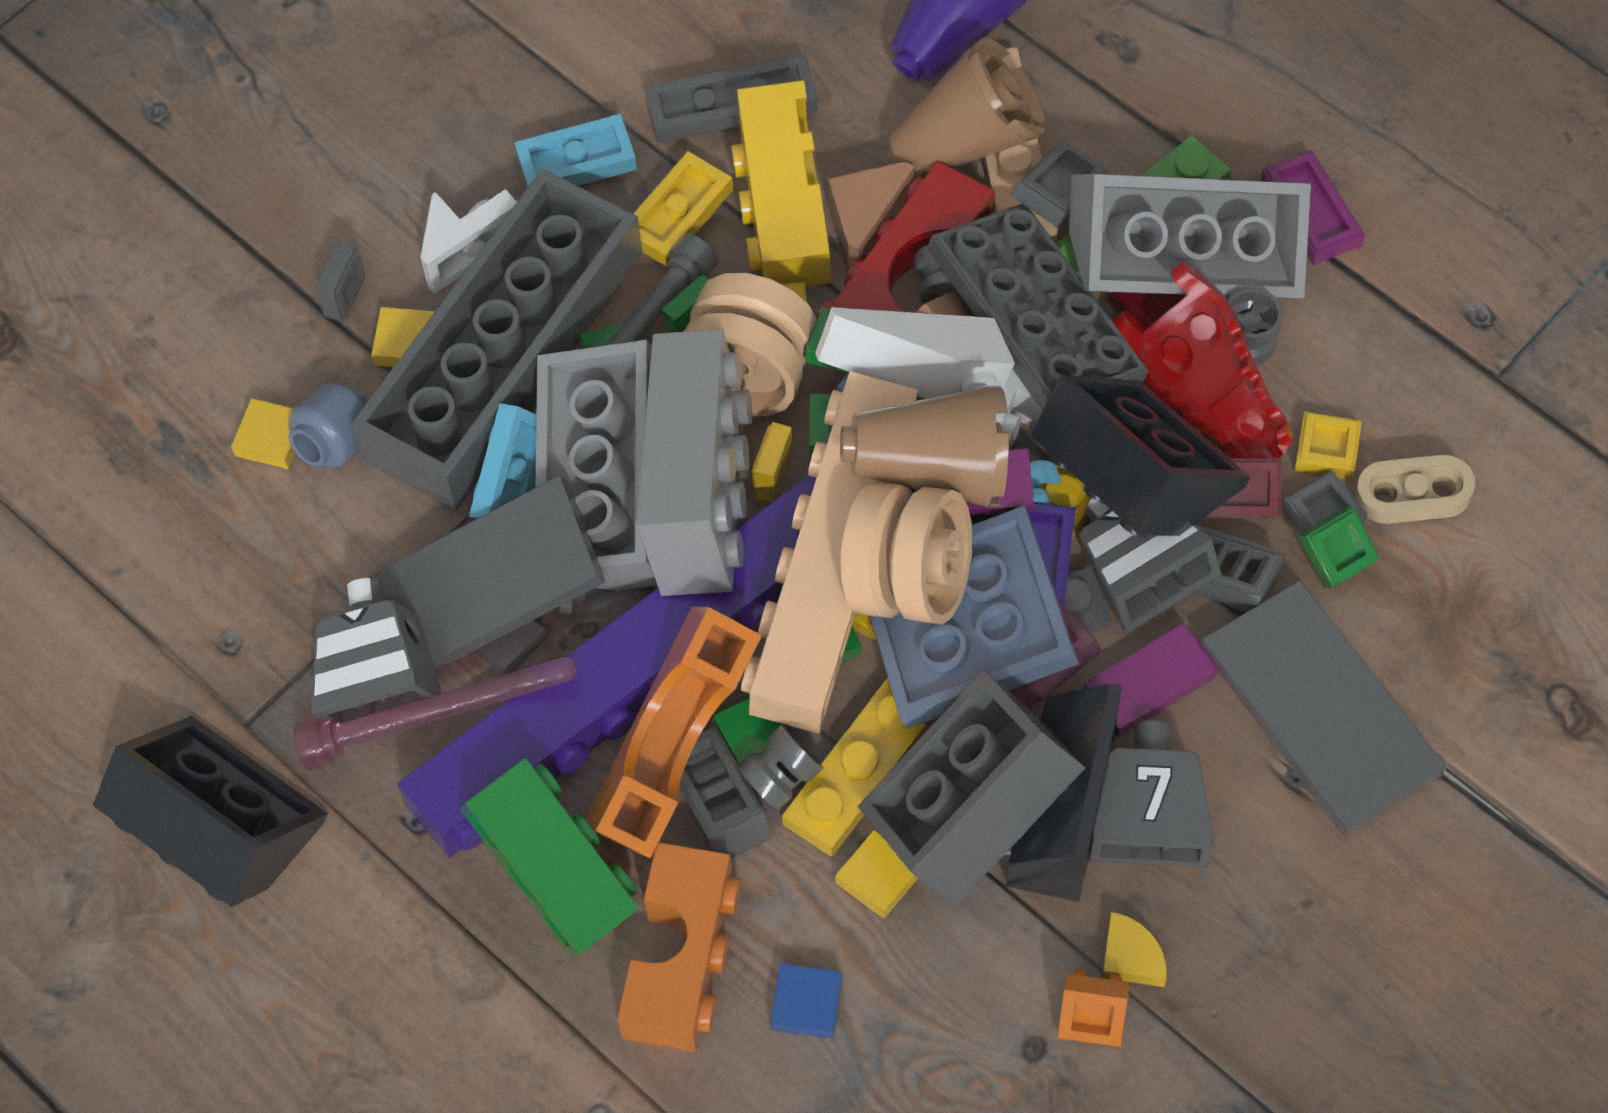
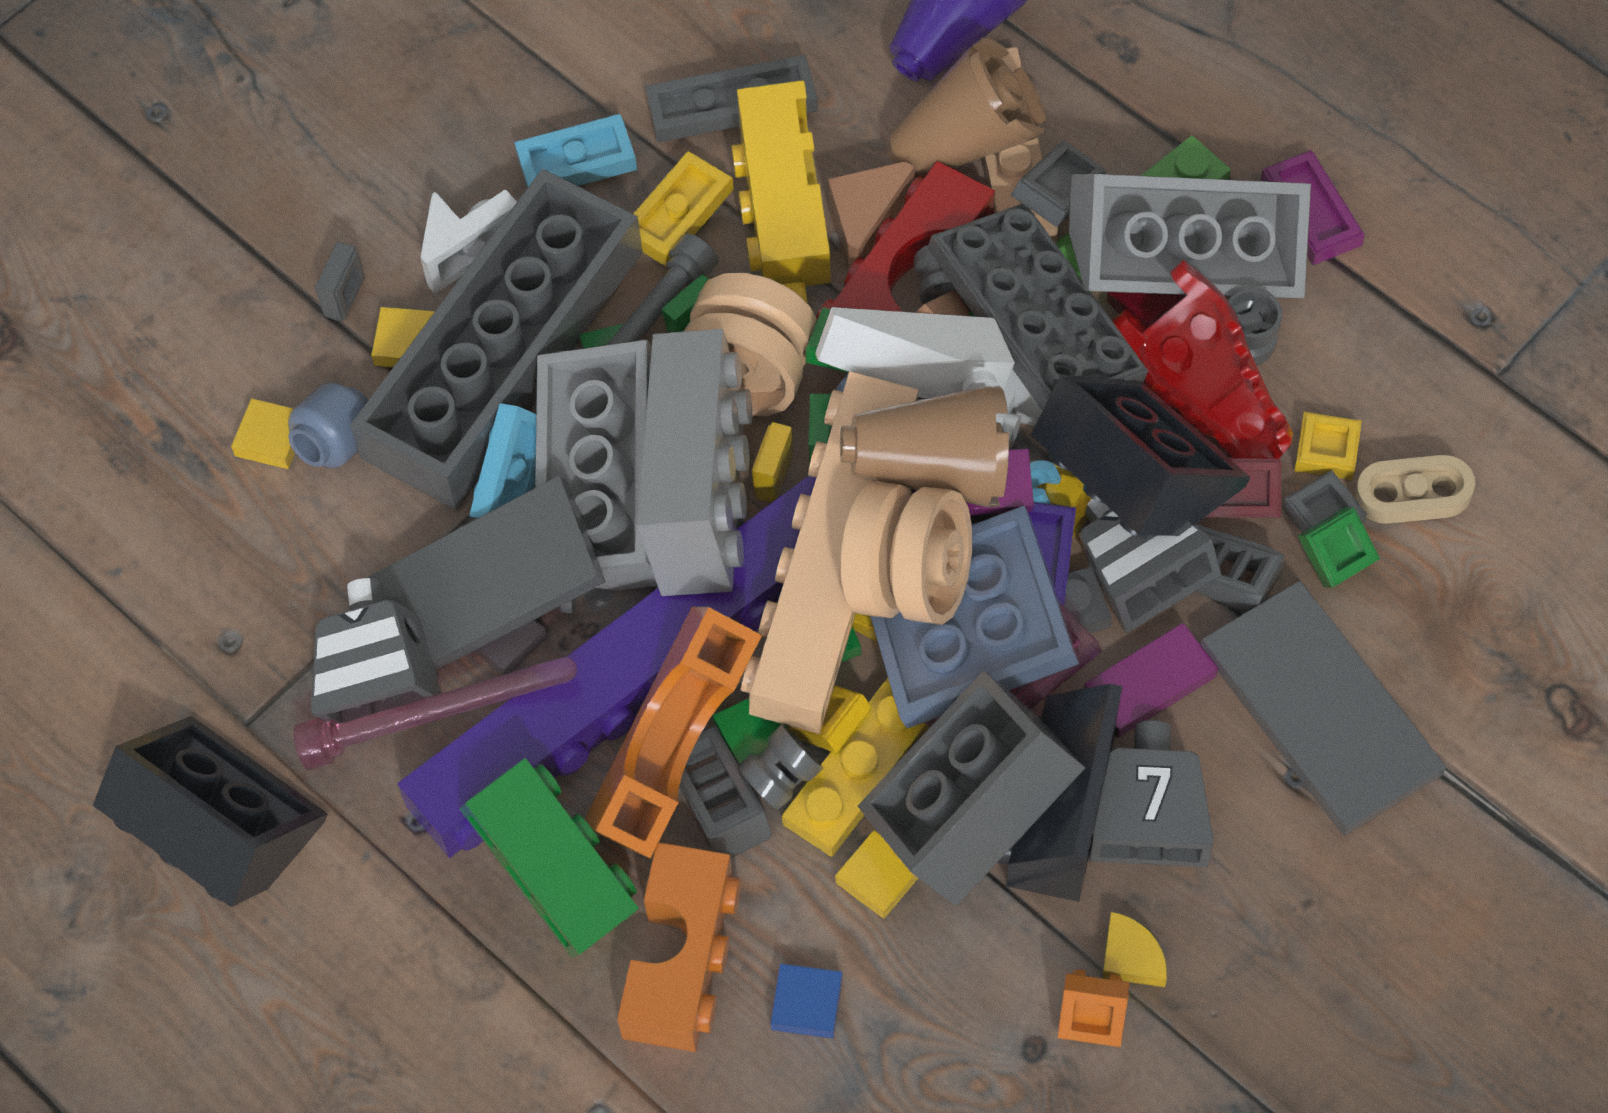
(842, 717): none -> yellow tile

